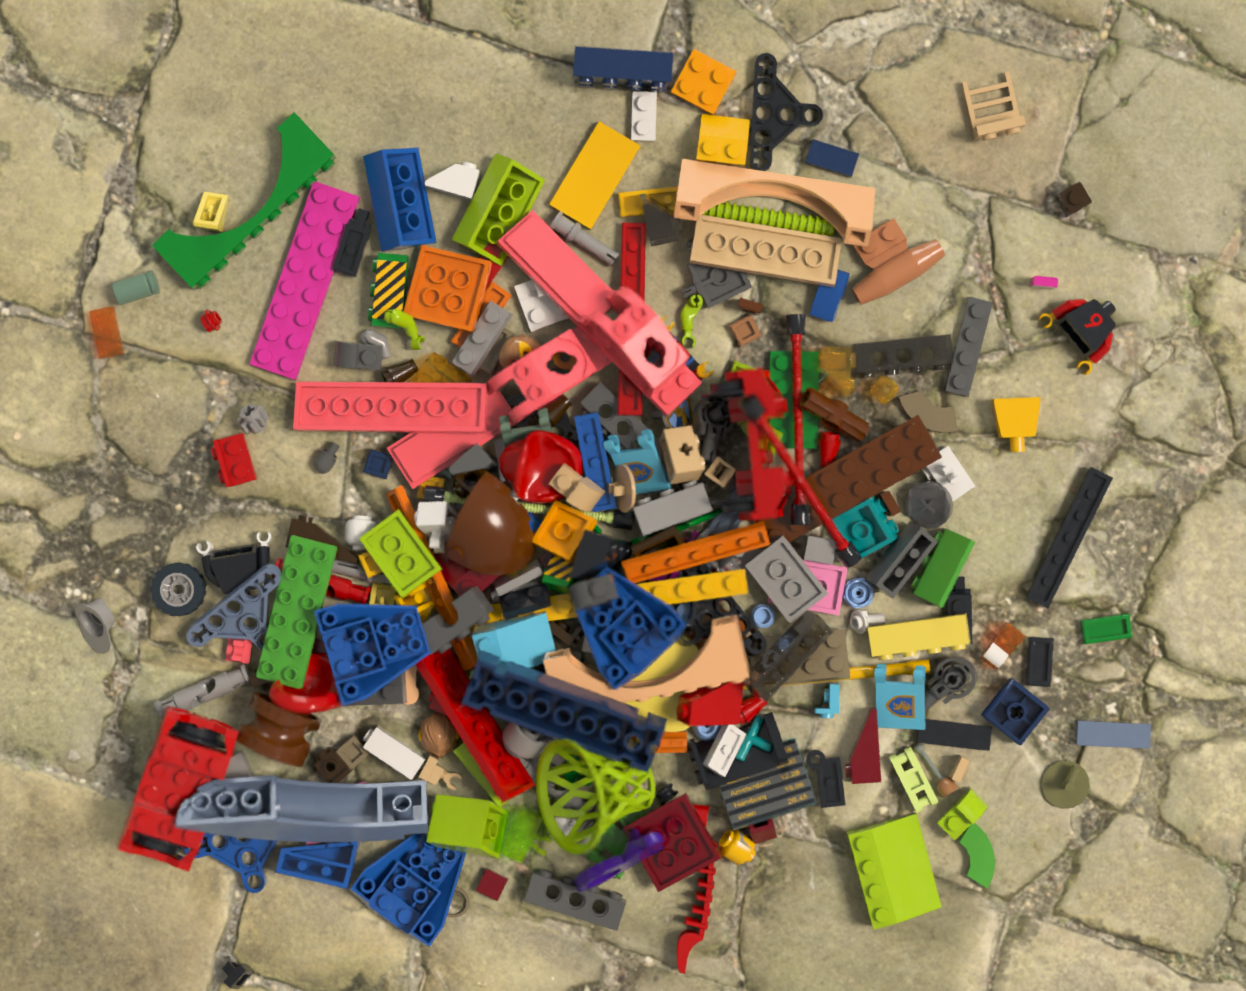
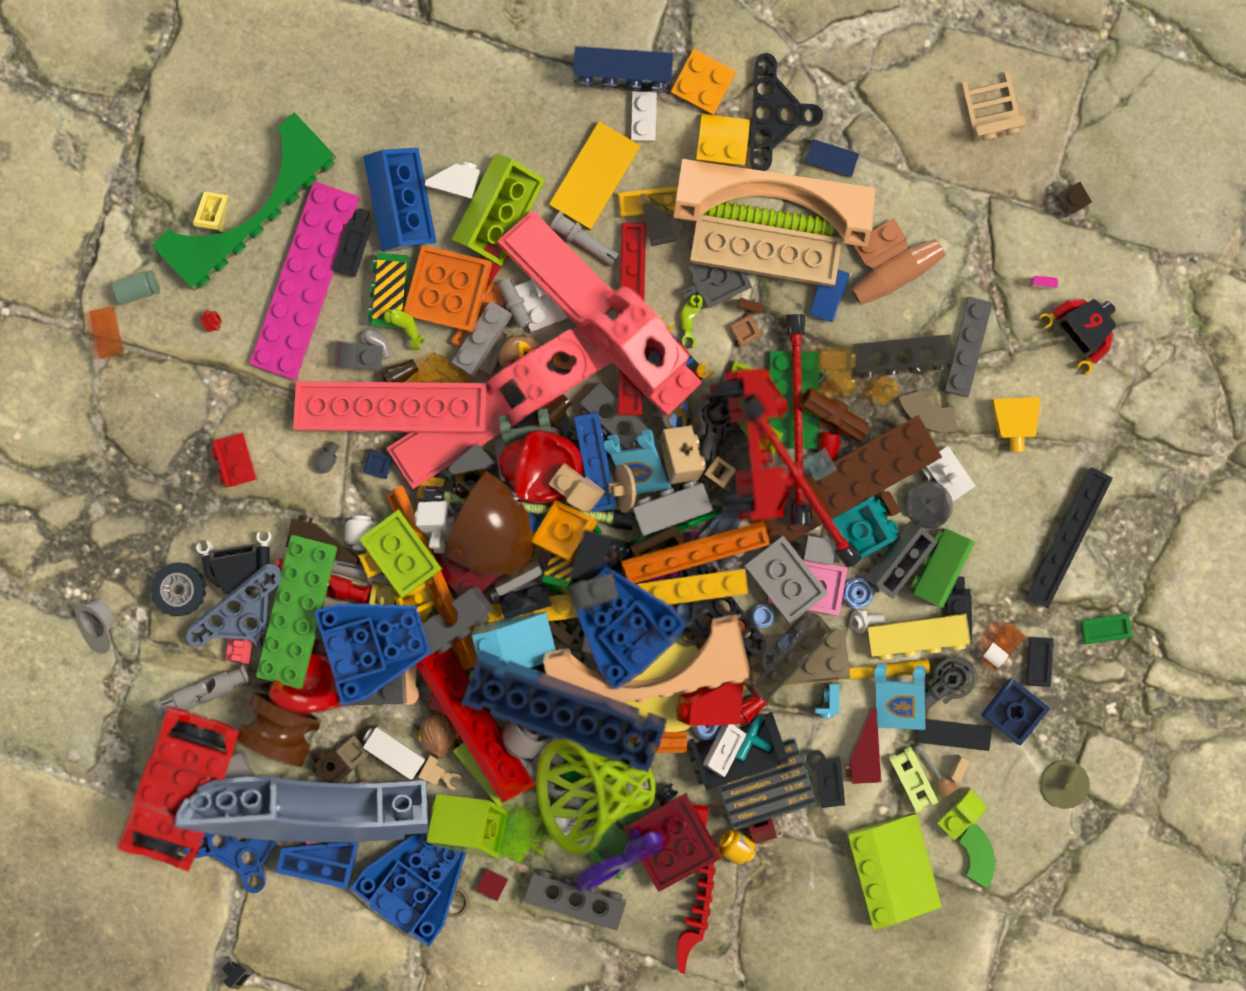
(253, 418): light grey gear -> none
(514, 303): none -> light grey pin
(820, 464): none -> clear light blue tile
(1113, 734): sand blue tile -> none

